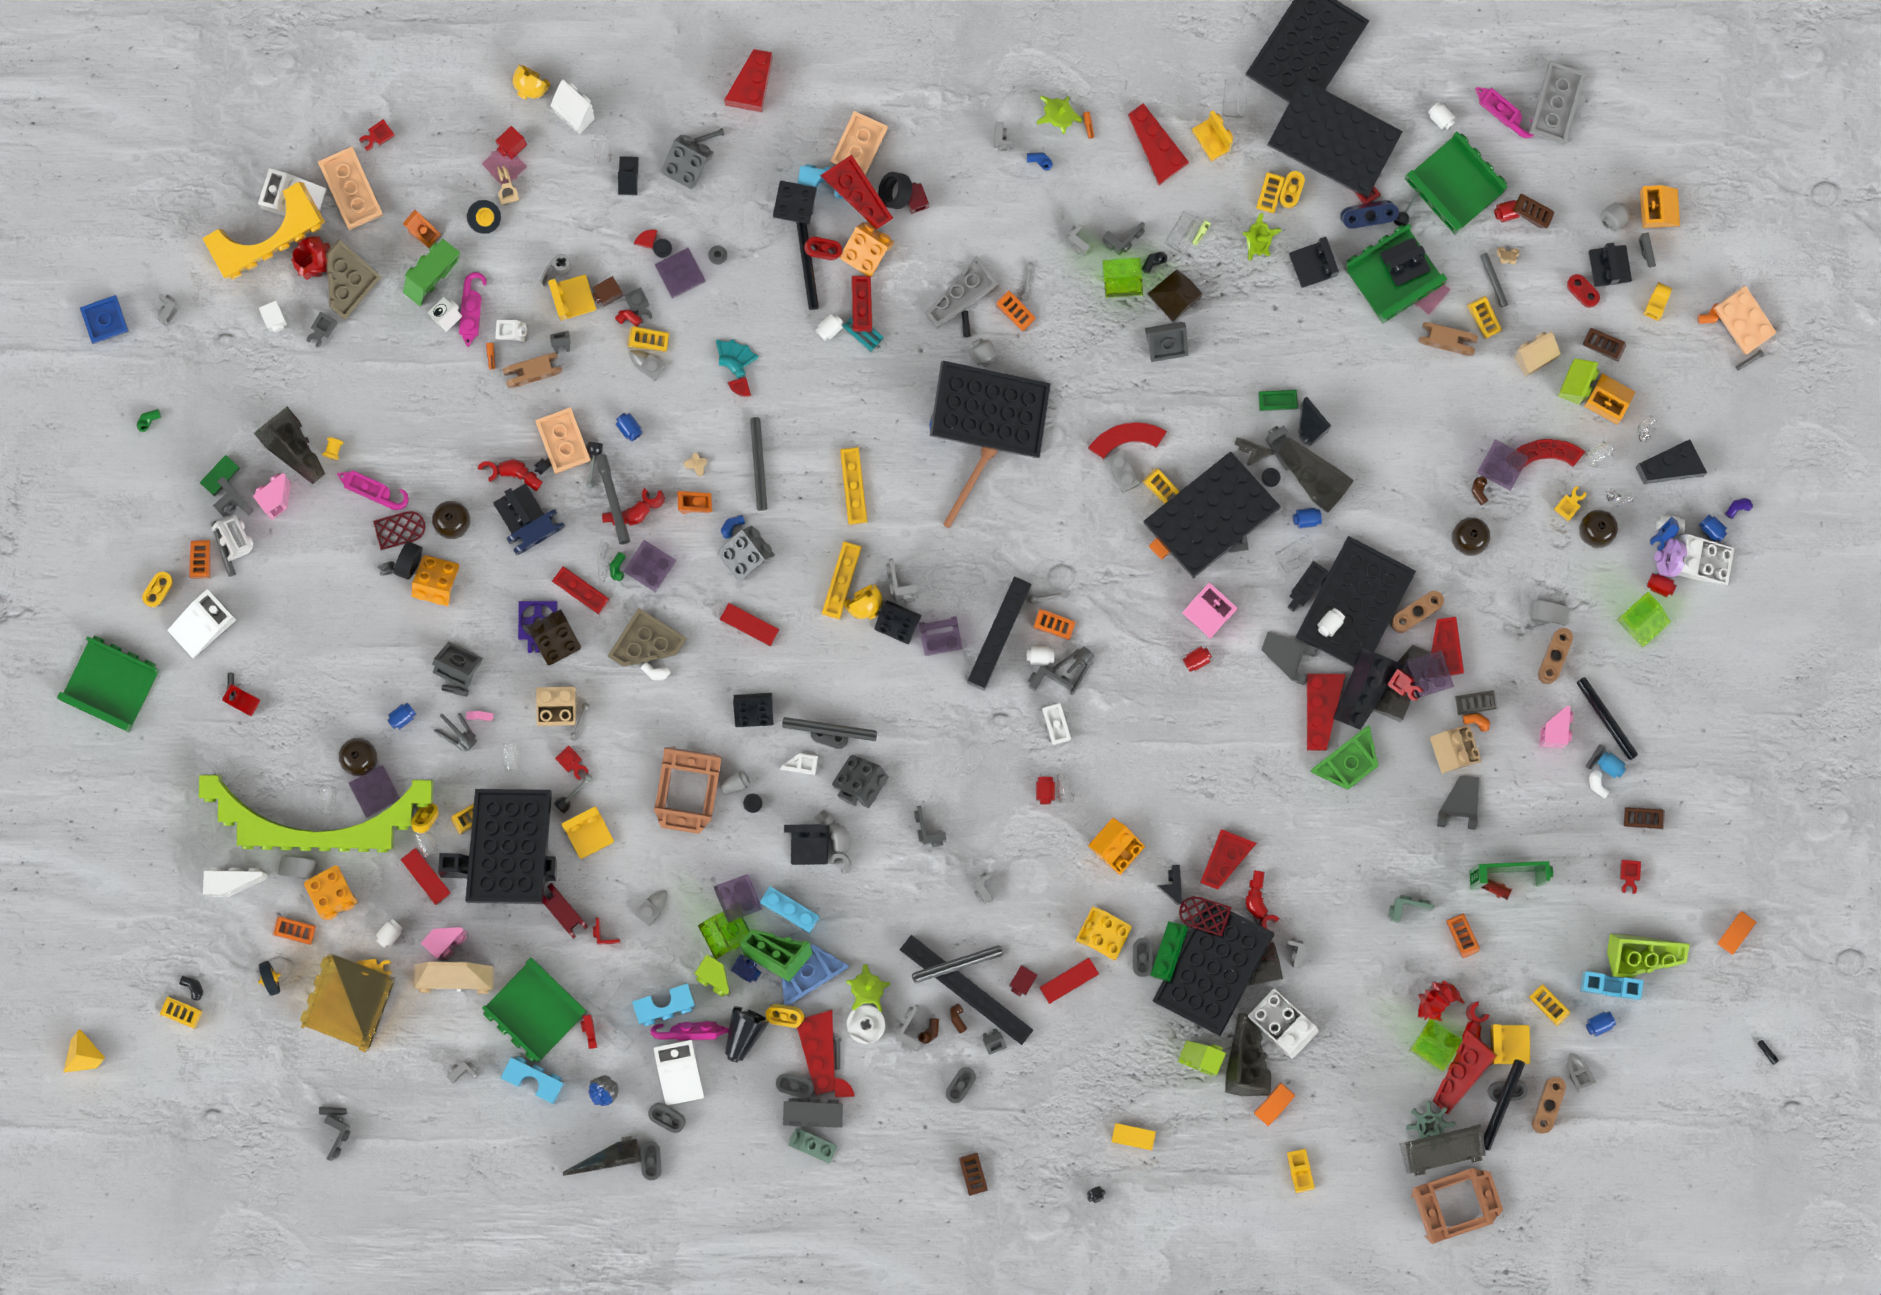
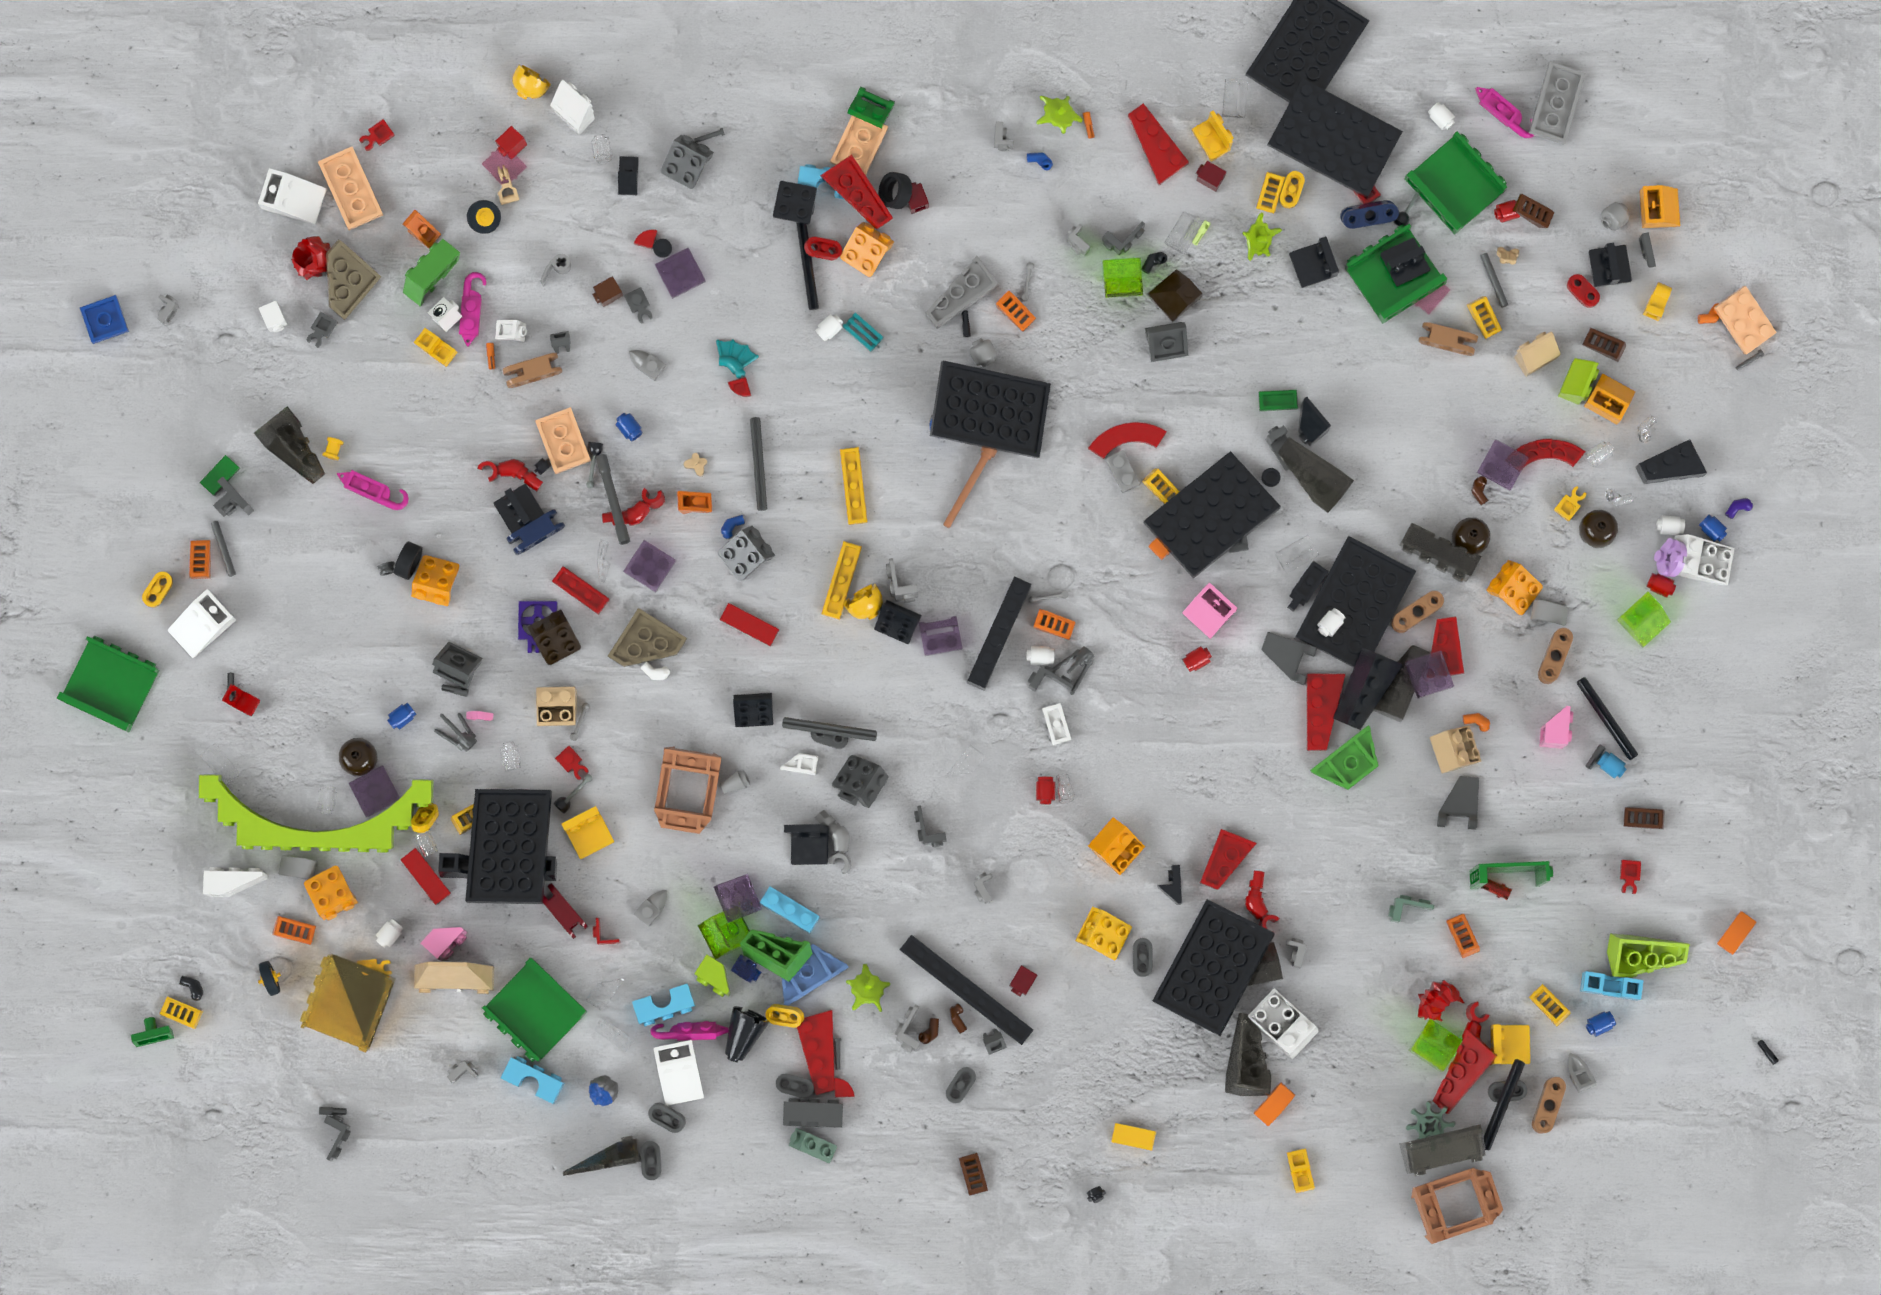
(82, 1054): yellow slope -> none
(146, 419): green arm -> none
(152, 1033): none -> green tile
(234, 537): white window -> none
(274, 496): bright pink slope -> none
(299, 219): yellow arch -> none
(382, 547): dark red window -> none
(435, 347): none -> yellow slope
(455, 526): dark brown cylinder -> none
(572, 297): yellow bracket -> none
(588, 1026): red plate -> none
(615, 572): green arm -> none
(628, 315): red arm -> none
(639, 345): yellow slope -> none
(721, 259): dark grey plate -> none
(751, 84): red wedge -> none
(752, 803): black plate -> none
(861, 303): red tile -> none
(869, 112): none -> green plate
(871, 1034): white plate -> none
(957, 964): dark grey axle -> none
(1069, 980): red tile -> none
(1169, 951): green plate -> none
(1202, 1057): lime wedge -> none
(1210, 175): none -> dark red brick
(1228, 908): dark red window -> none
(1258, 452): clear smoke slope -> none
(1307, 517): blue brick -> none
(1403, 683): plate -> none
(1439, 552): none -> clear smoke wedge
(1493, 704): clear smoke slope -> none
(1515, 587): none -> light orange bracket
(1596, 784): white arm -> none
(1667, 531): blue plate -> none

